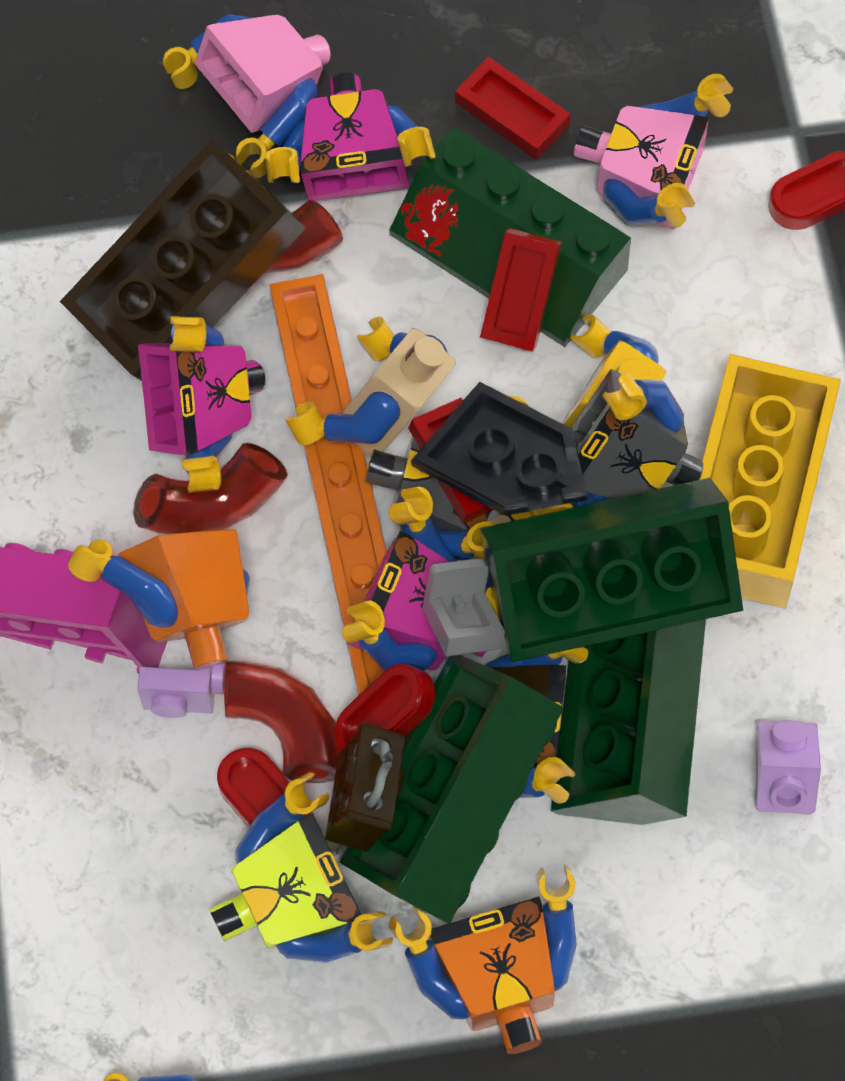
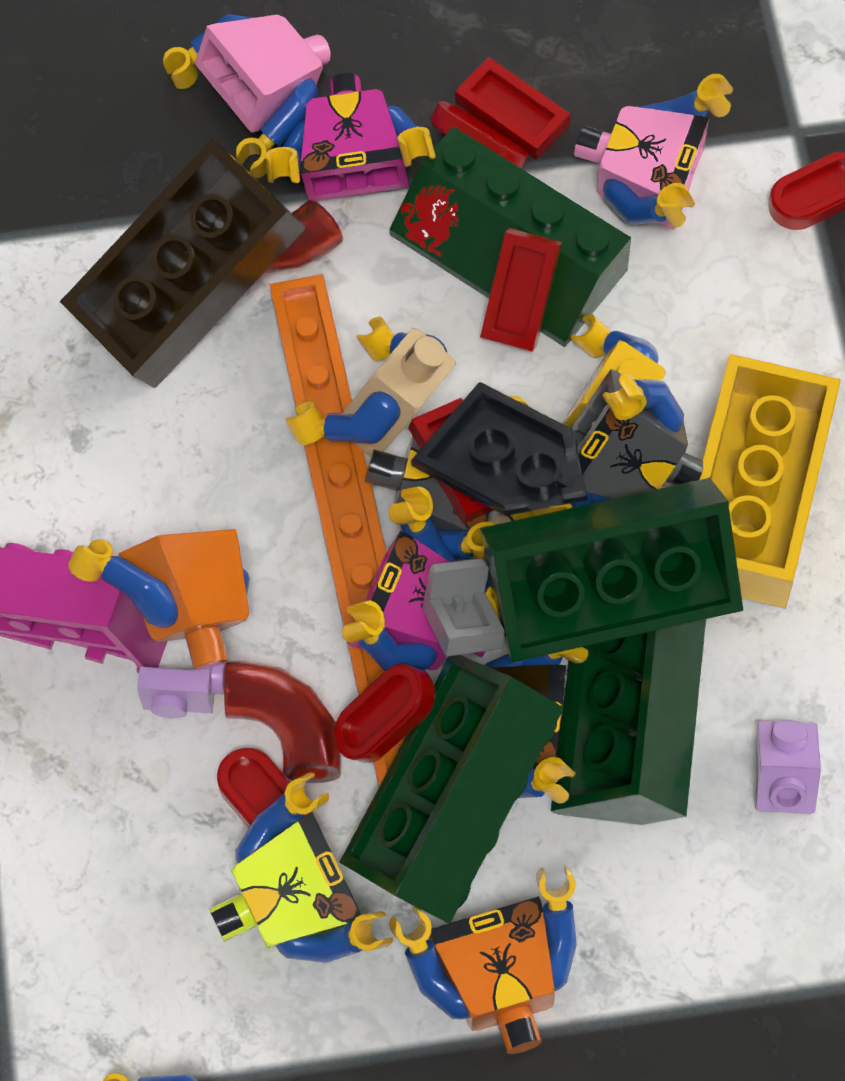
(196, 396): torso -> none
(245, 486): clear red cylinder -> none
(365, 789): dark brown piece -> none
(449, 115): none -> red tile

